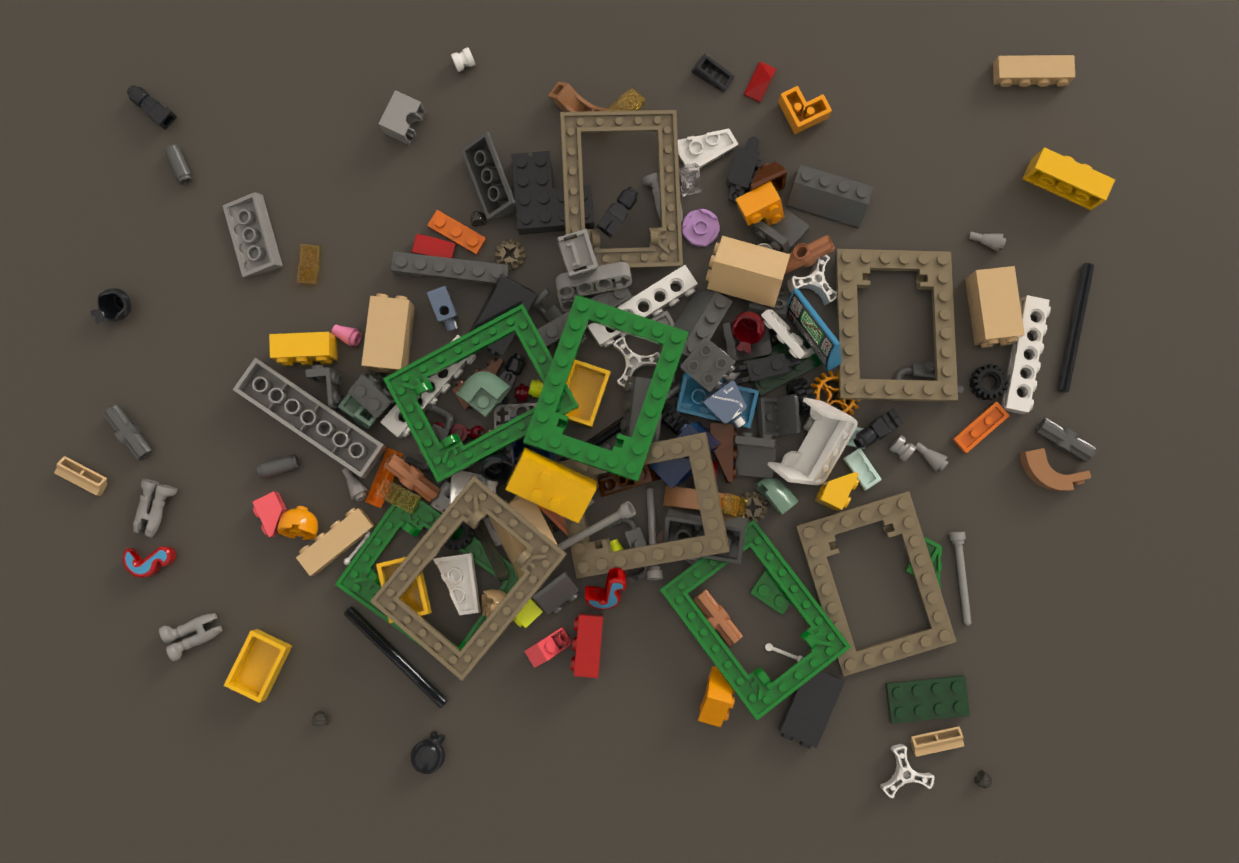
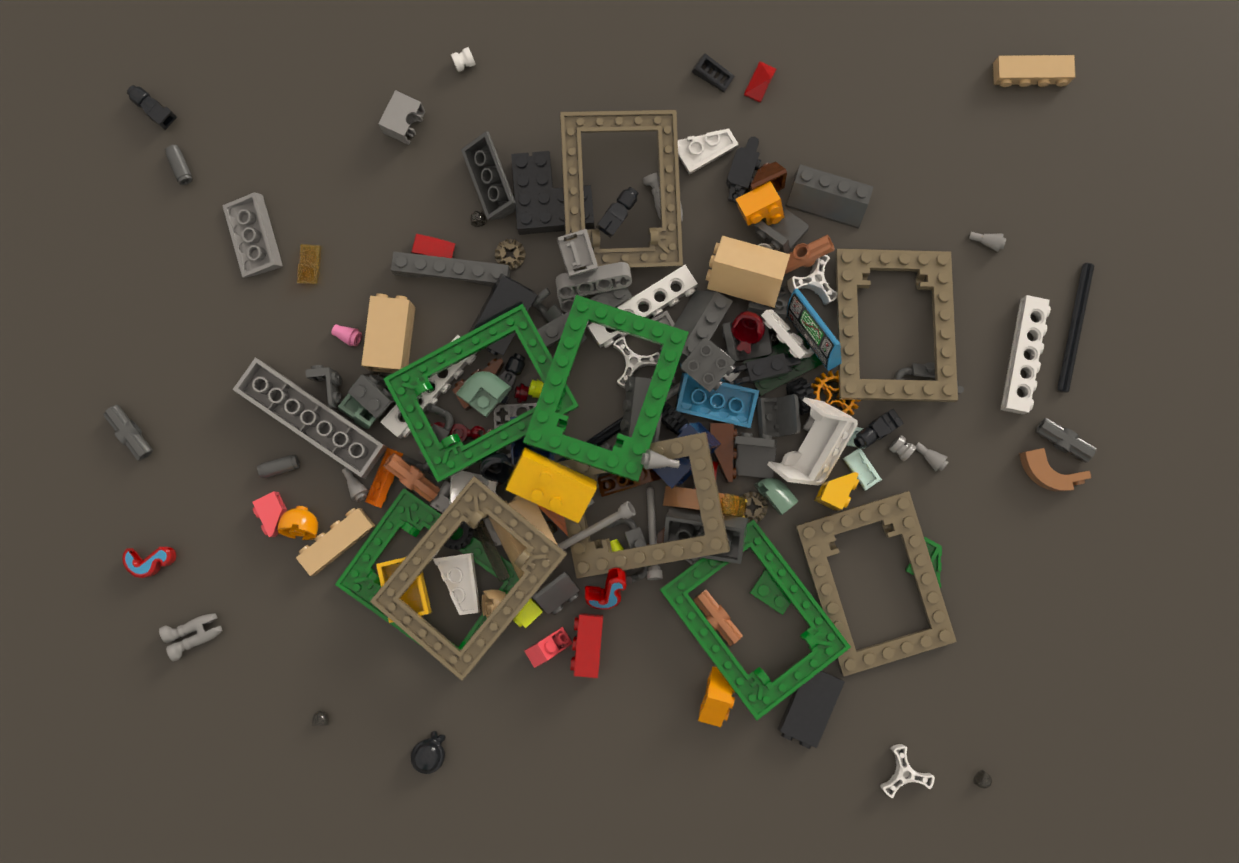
(81, 476): tan piece -> none
(113, 305): black hat -> none
(155, 516): light grey piece -> none
(258, 665): yellow piece -> none
(303, 348): yellow piece -> none
(346, 561): white hinge -> none
(398, 496): clear yellow slope -> none
(398, 659): black axle -> none
(439, 299): sand blue torso -> none
(456, 232): orange plate -> none
(569, 100): medium nougat arch -> none
(588, 388): yellow piece -> none
(628, 101): clear yellow slope -> none
(654, 460): none -> light grey cone
(689, 179): clear slope -> none
(700, 228): lavender tile -> none
(726, 403): sand blue torso -> none
(769, 647): white hinge -> none
(803, 114): light orange brick -> none
(927, 699): dark green plate -> none
(937, 741): tan piece -> none
(958, 539): light grey piece -> none
(980, 427): orange plate -> none
(994, 306): tan brick -> none
(999, 377): black tyre -> none
(1068, 179): yellow brick -> none

